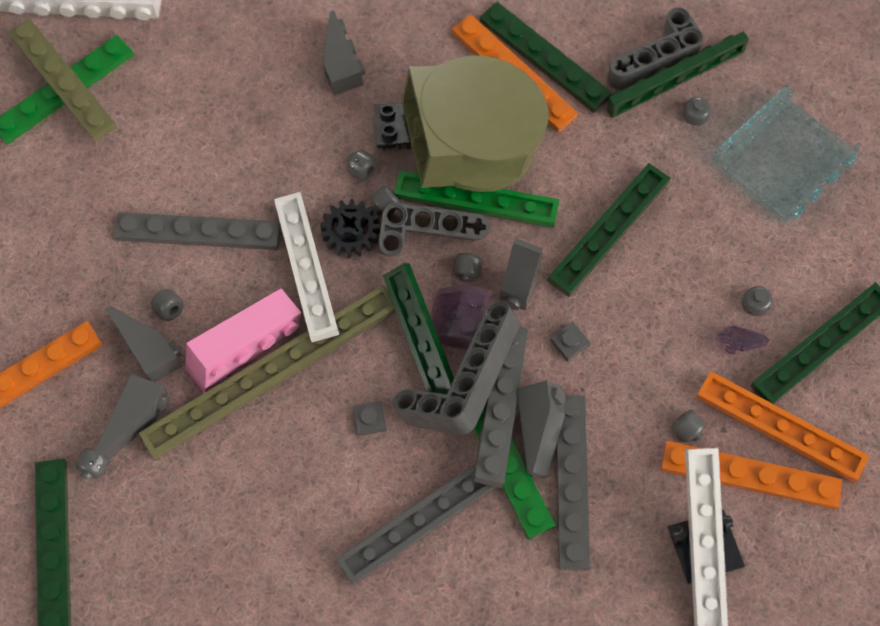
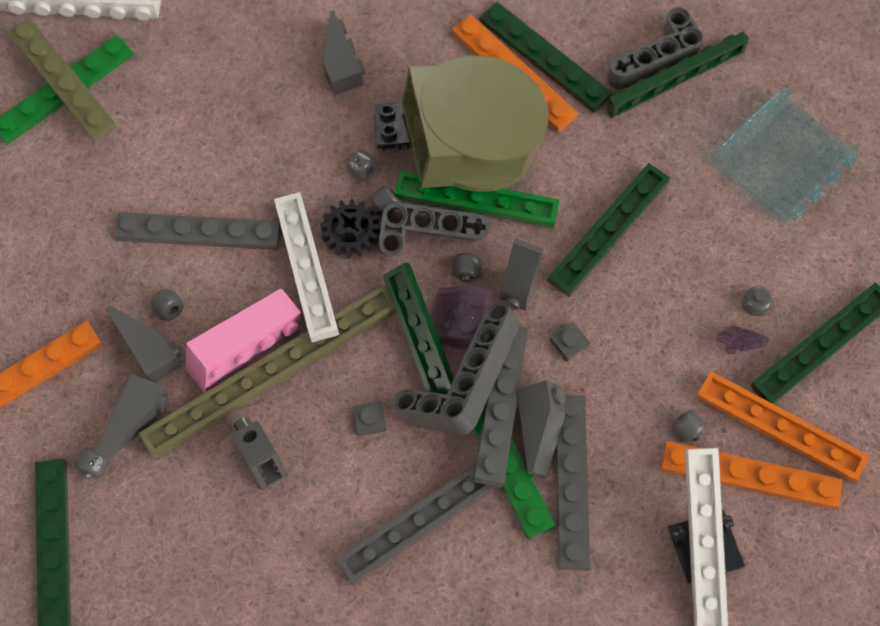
(258, 452): none -> dark grey torso
(697, 111): dark grey piece -> none

